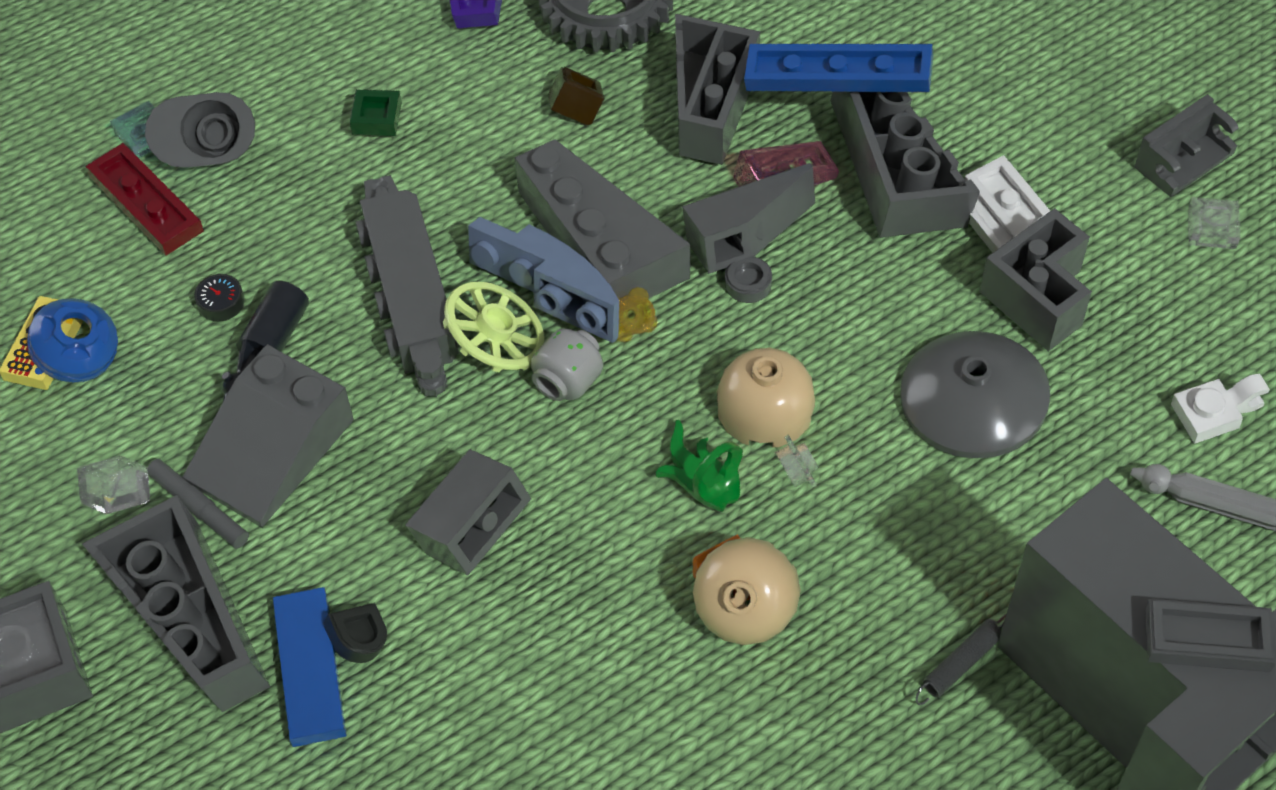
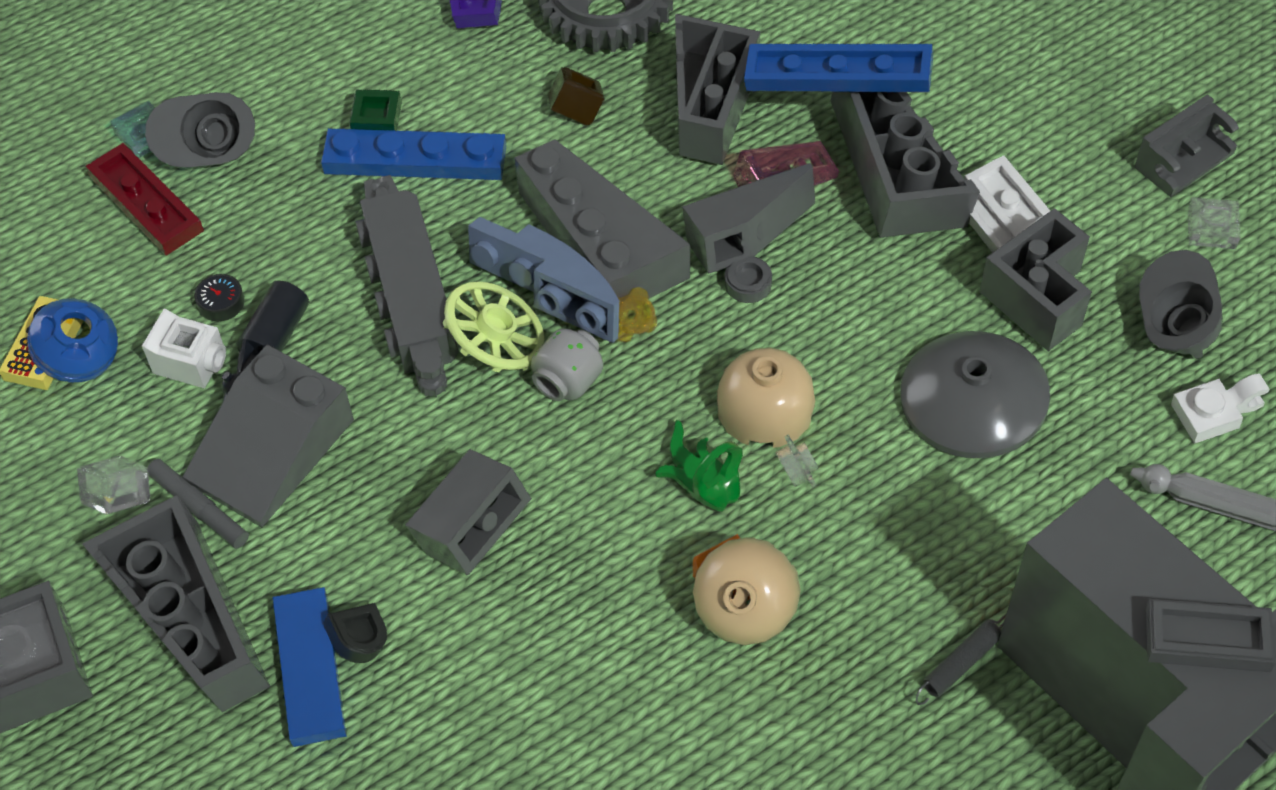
(184, 349): none -> white window
(414, 154): none -> blue plate
(1181, 303): none -> dark grey piece

